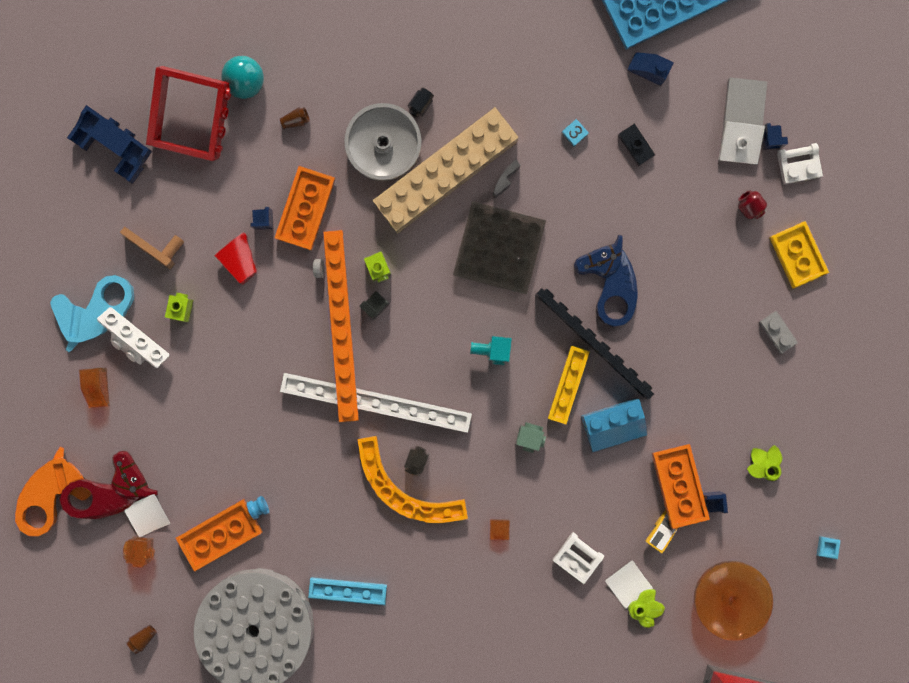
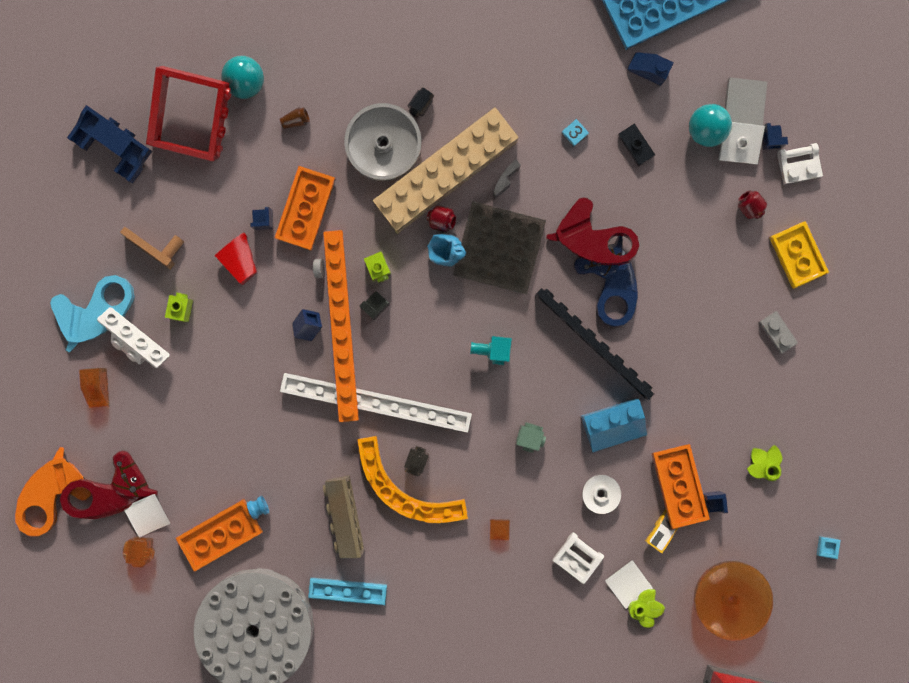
(141, 639): reddish brown cone -> none
(307, 325): none -> dark blue panel
(344, 517): none -> dark tan slope
(441, 219): none -> dark red head
(445, 250): none -> dark azure hair
(568, 384): yellow plate -> none
(579, 237): none -> dark red animal
(608, 501): none -> white dish
(710, 125): none -> teal piece

